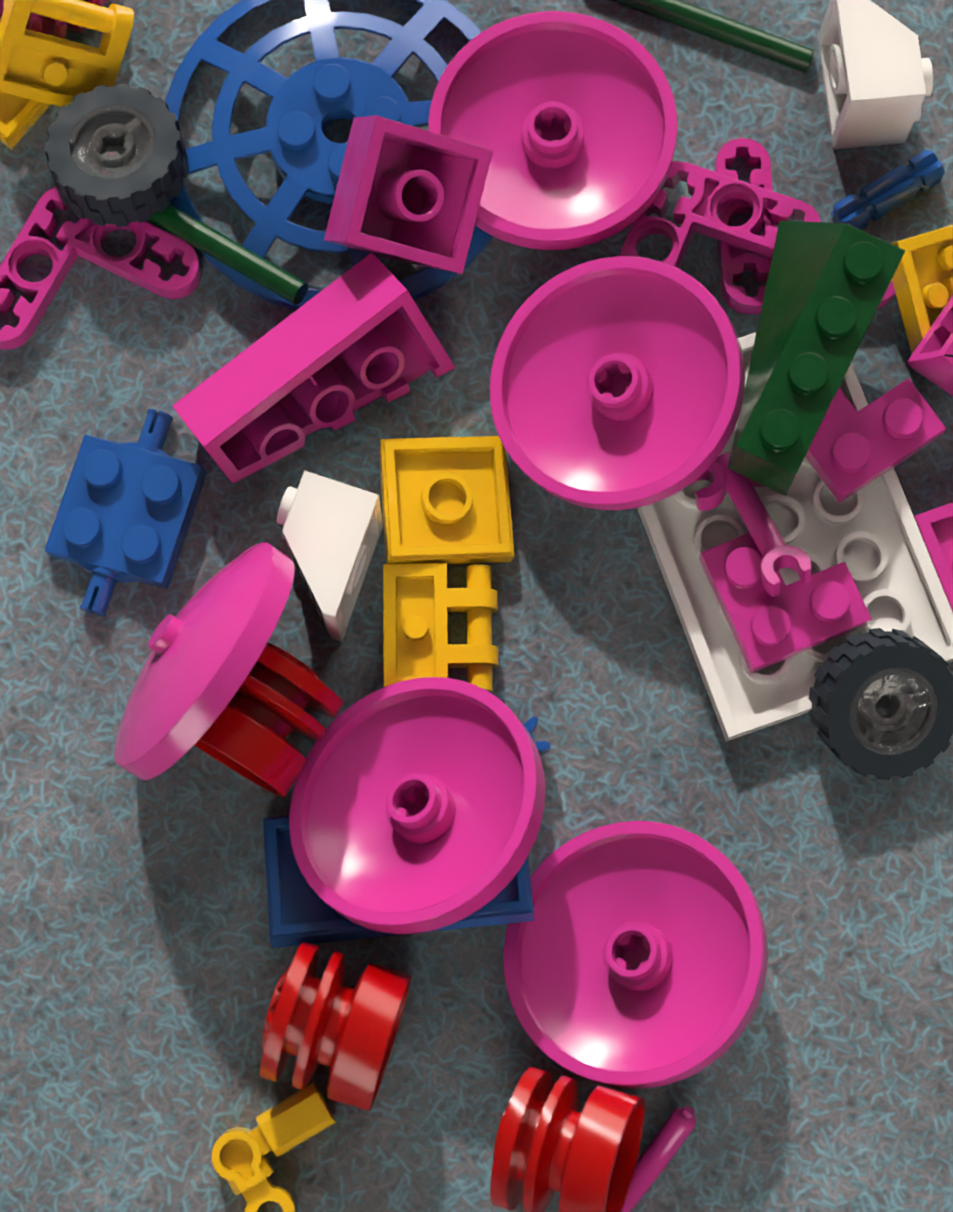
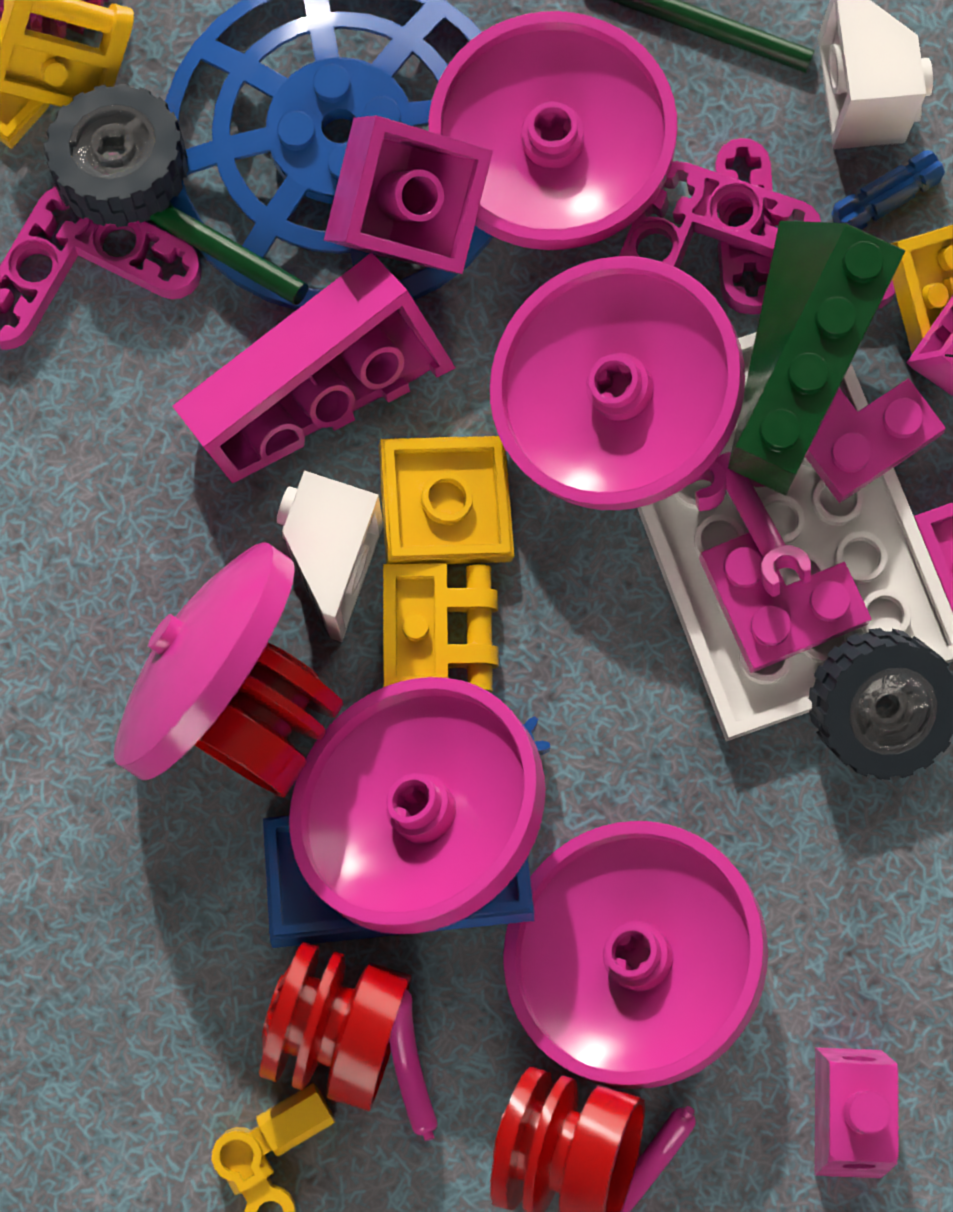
(126, 512): blue plate -> none
(410, 1073): none -> dark pink piece
(855, 1113): none -> dark pink torso

